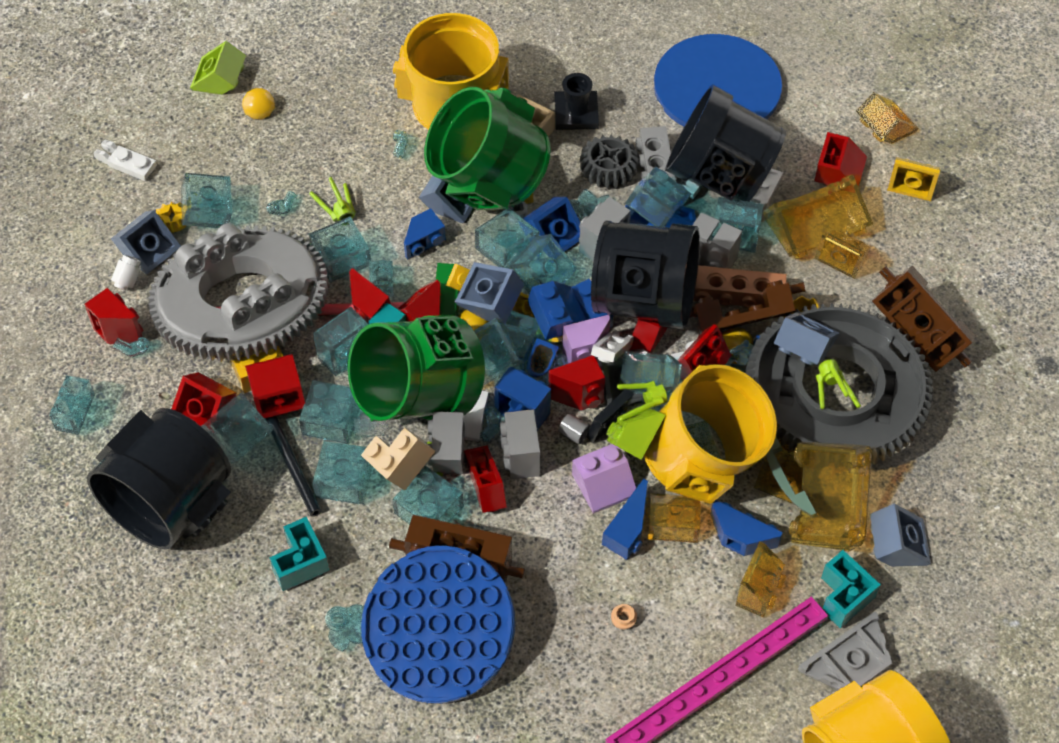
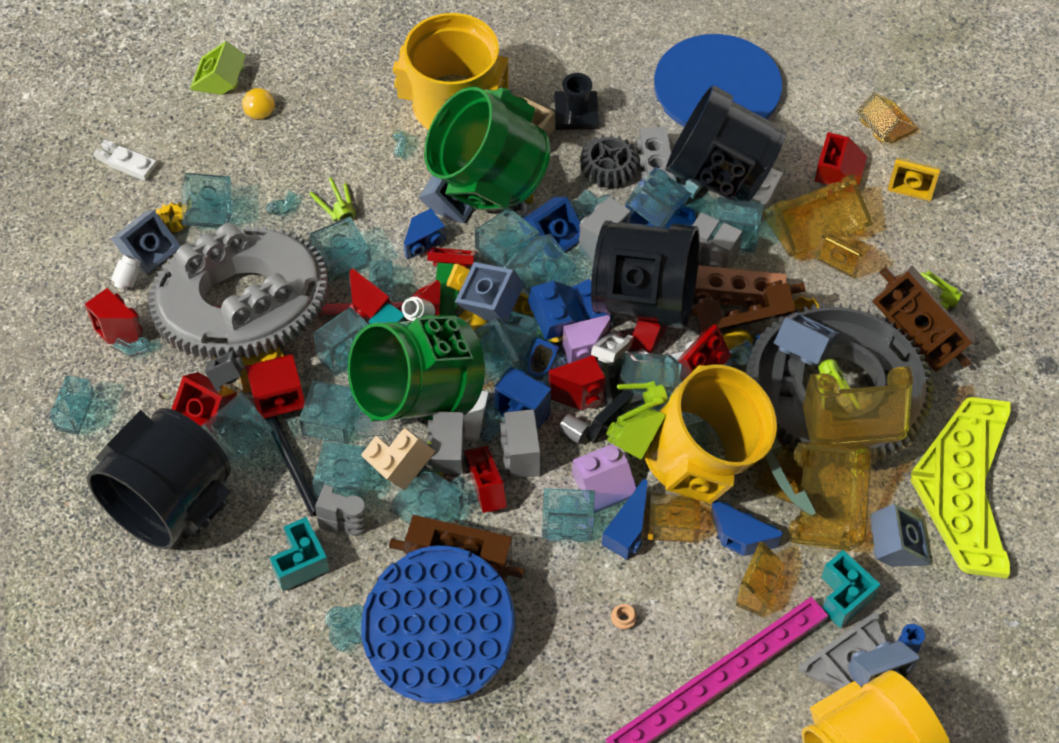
(224, 369): none -> dark grey brick
(340, 512): none -> light grey legs
(417, 308): none -> white brick
(446, 255): none -> red plate
(568, 514): none -> clear light blue brick
(858, 413): none -> clear yellow windscreen
(887, 656): none -> sand blue slope
(913, 632): none -> blue bush
(949, 295): none -> lime plant
(952, 486): none -> neon yellow wing

